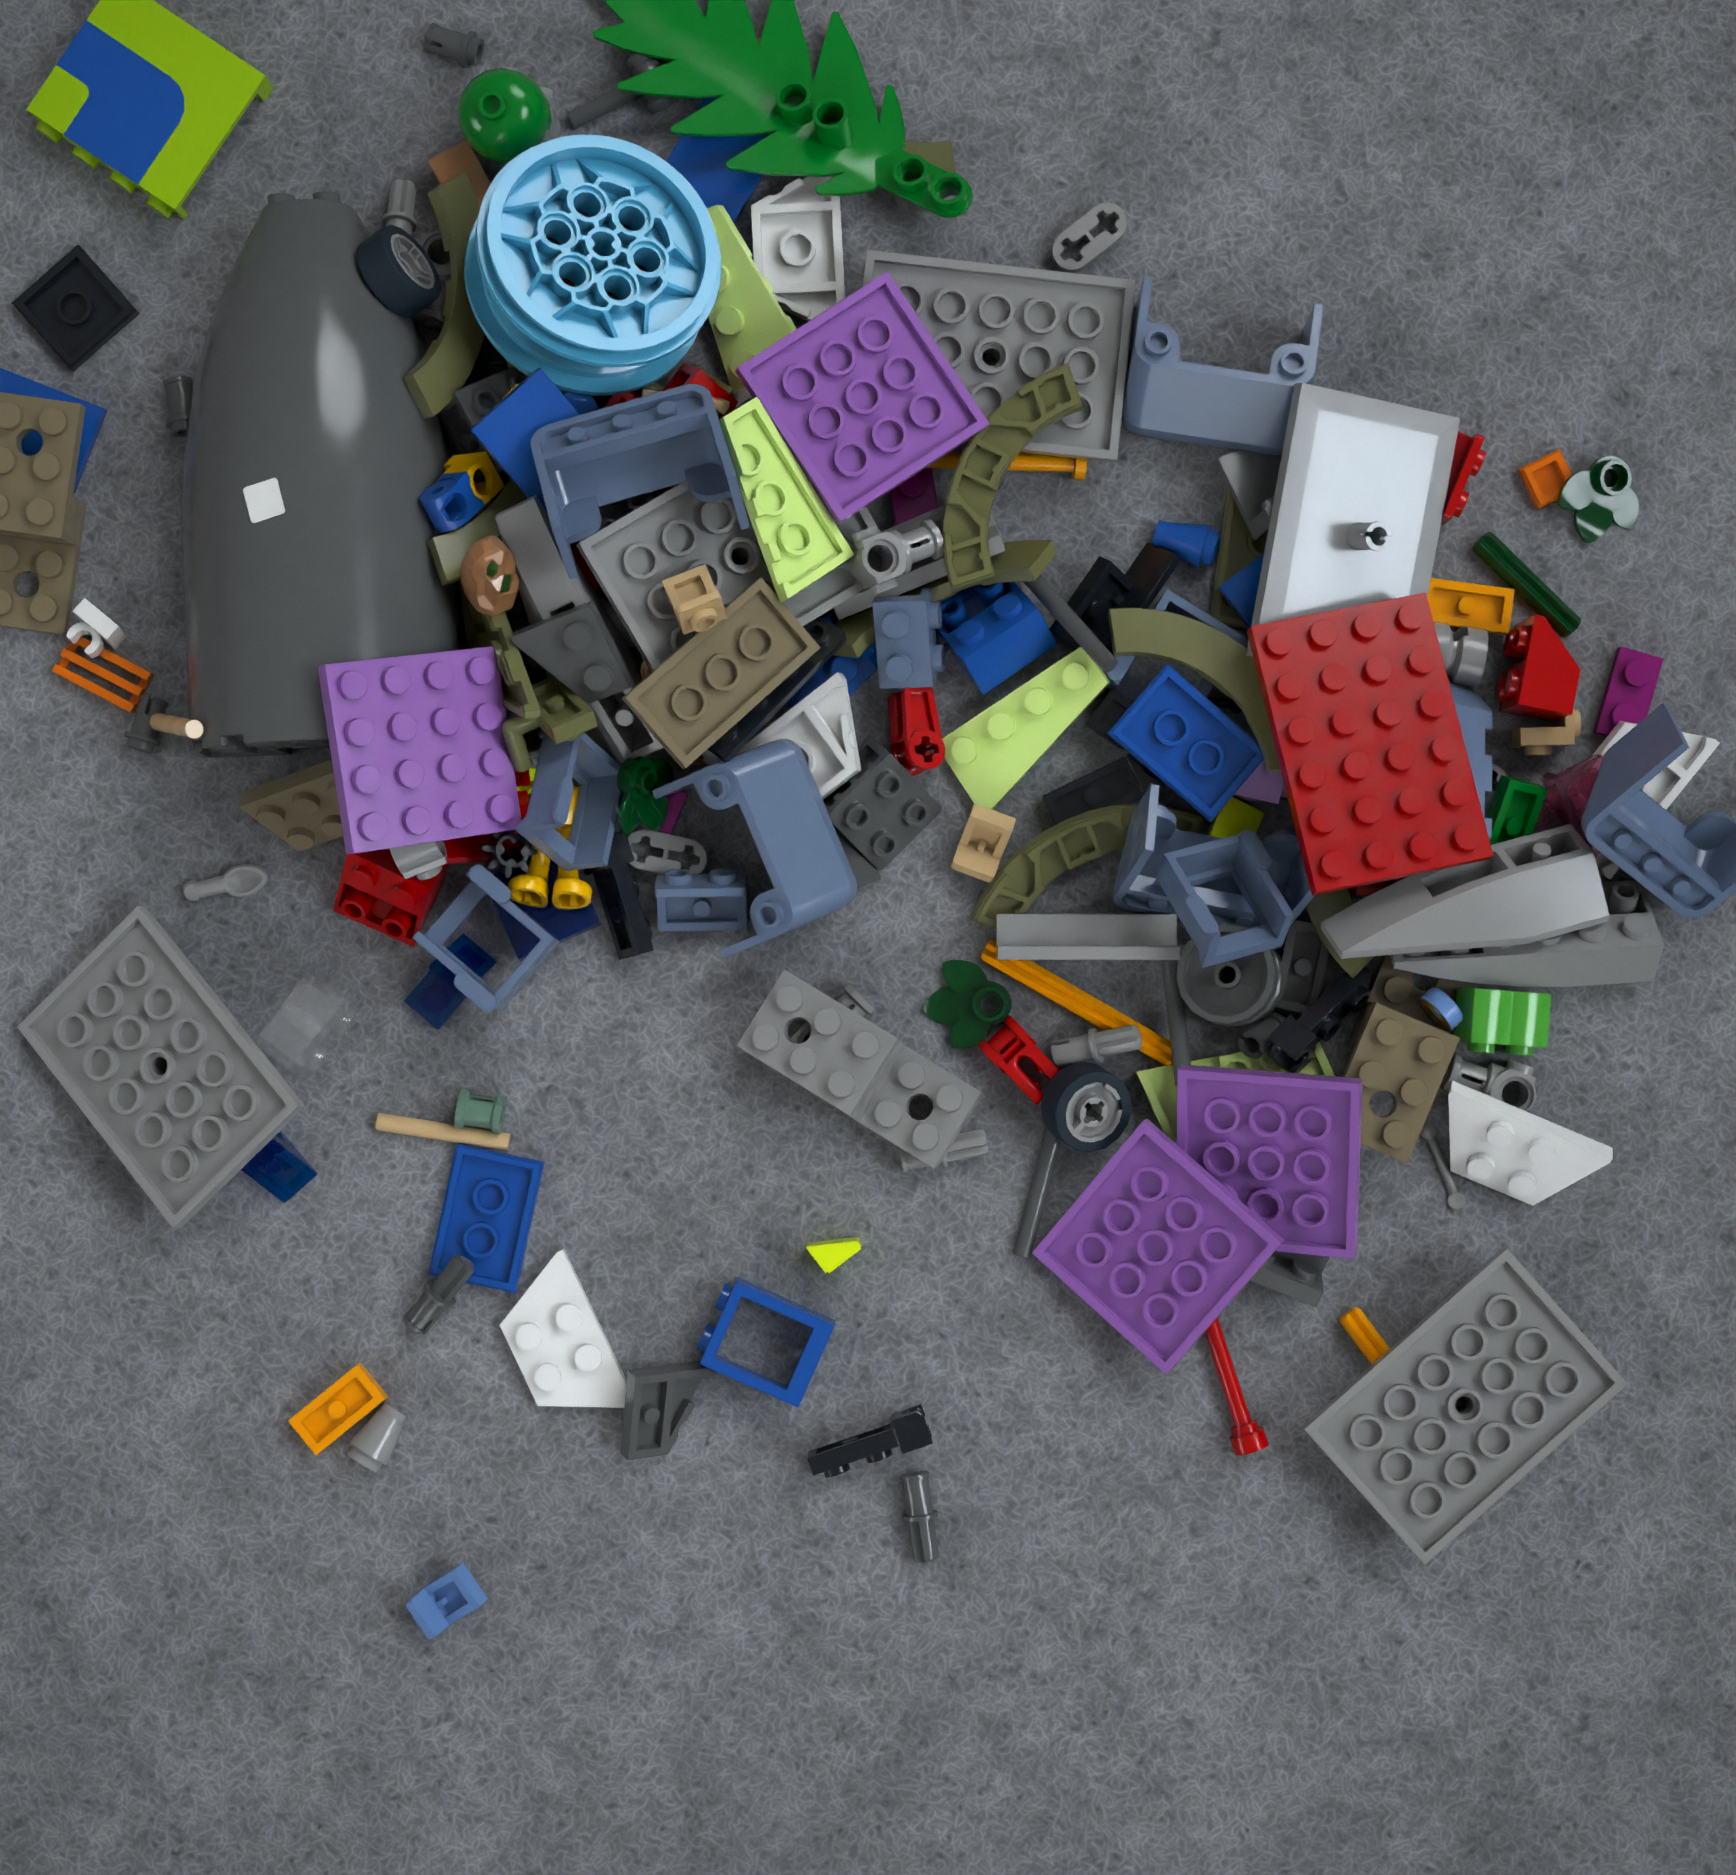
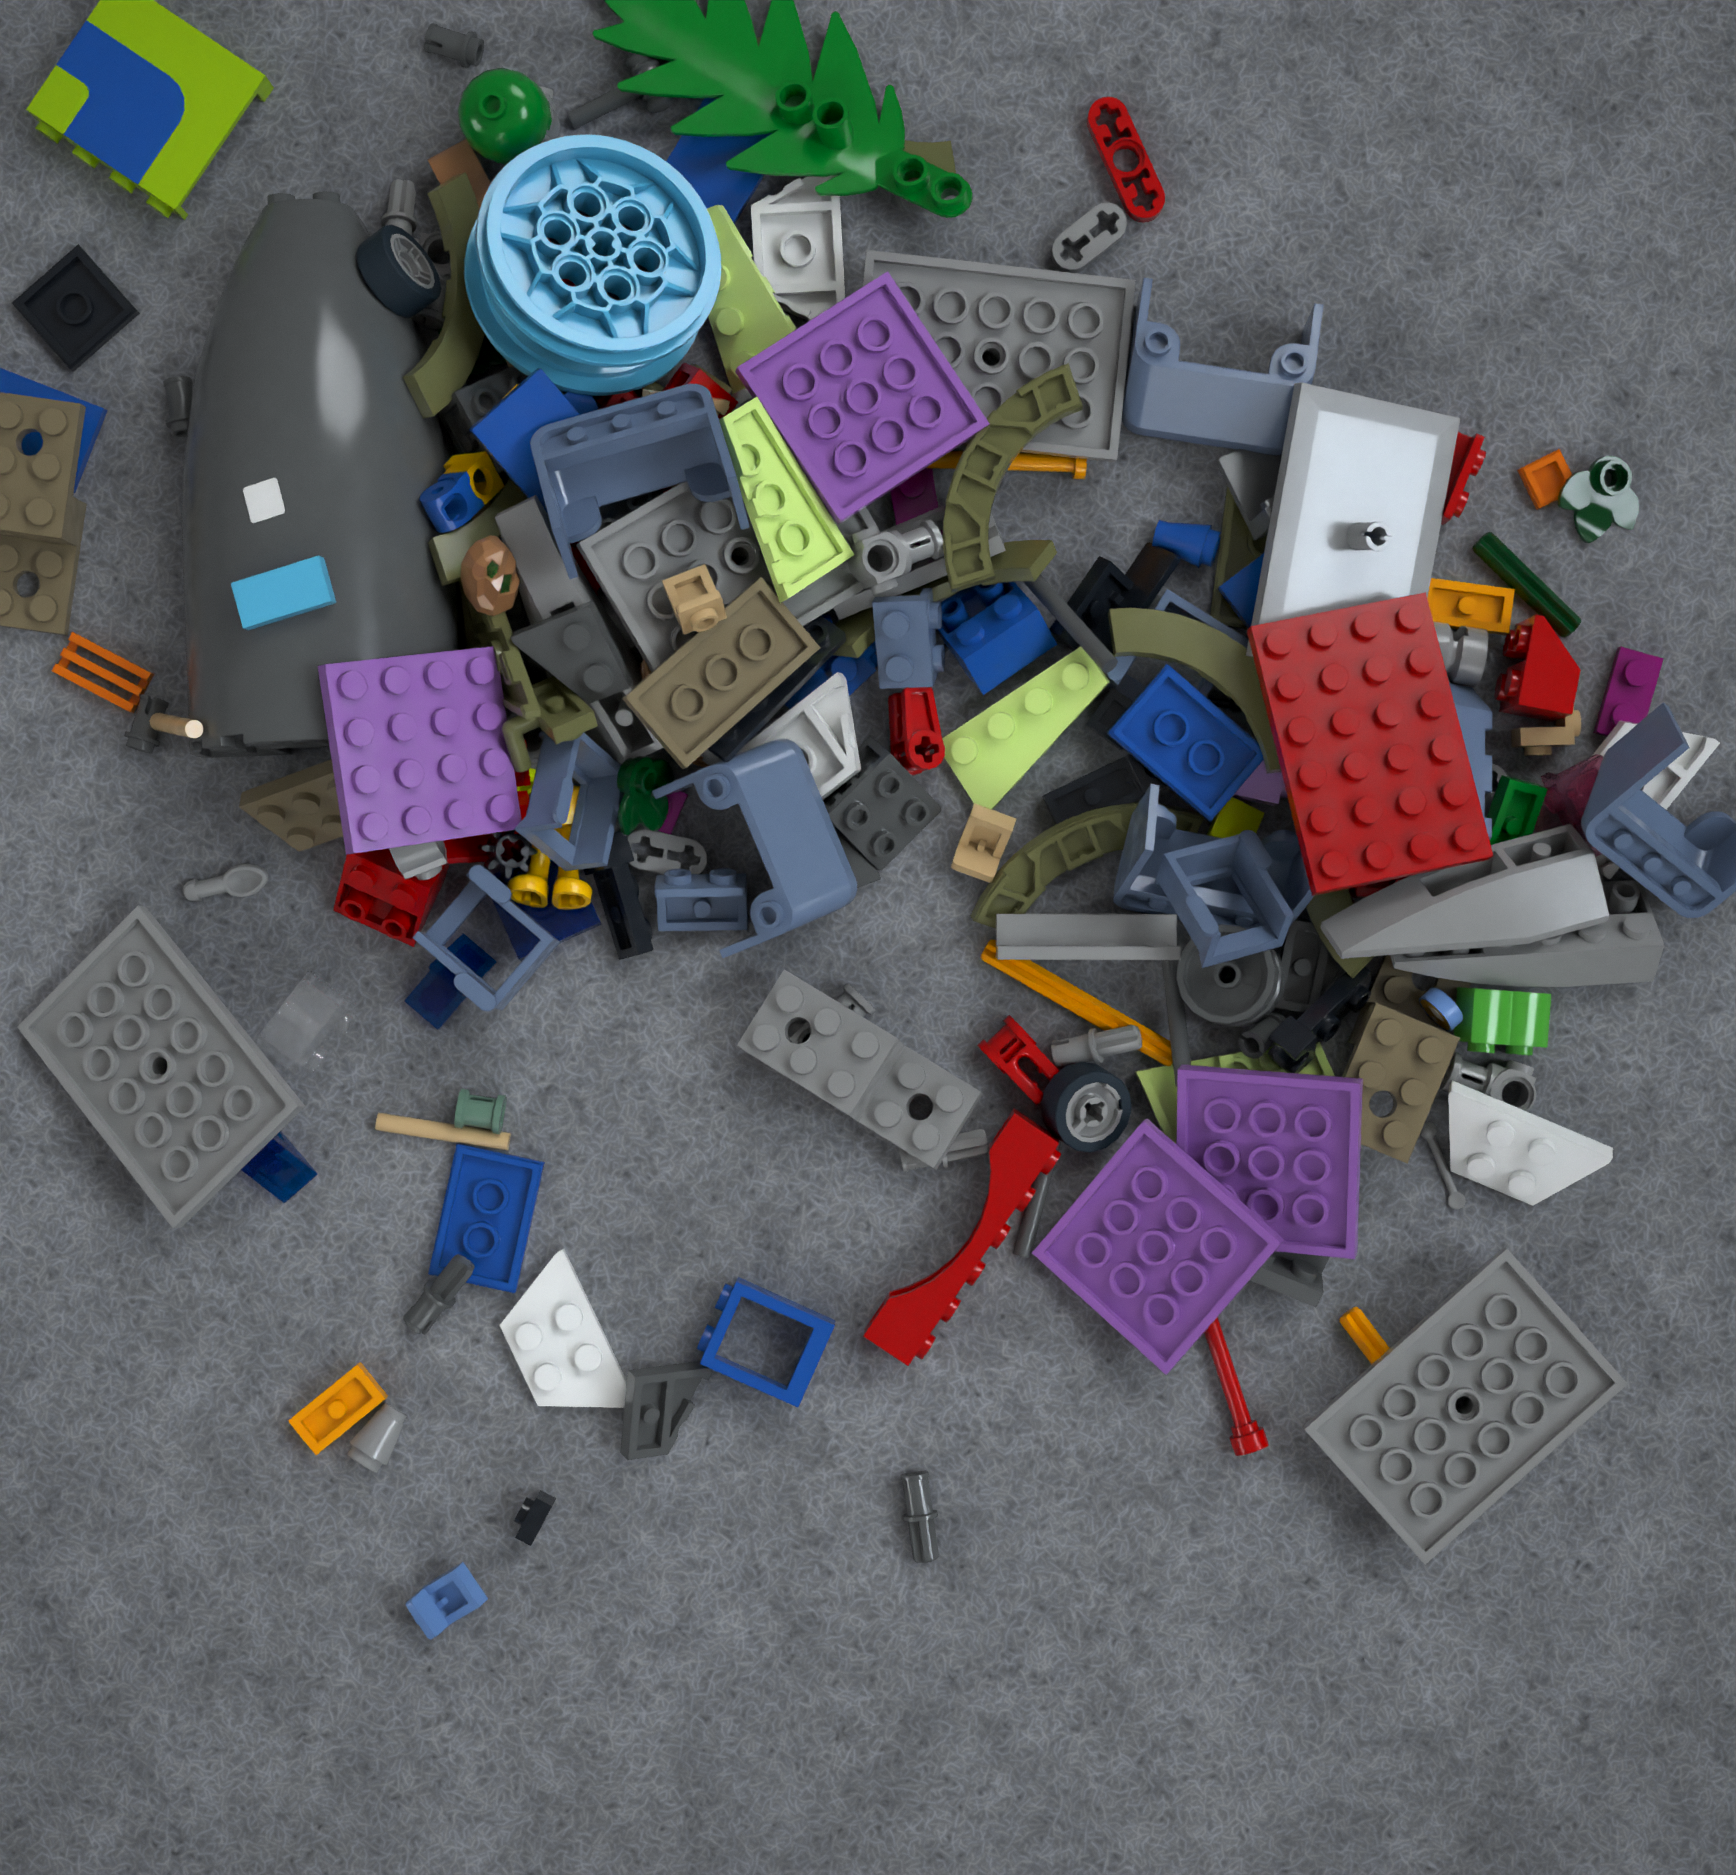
(98, 626): white tile -> none
(283, 592): none -> medium azure tile
(532, 1516): none -> black plate
(834, 1252): neon yellow slope -> none
(906, 1430): black plate -> none
(911, 1312): none -> red arch
(960, 1003): dark green plate -> none
(1102, 134): none -> red beam

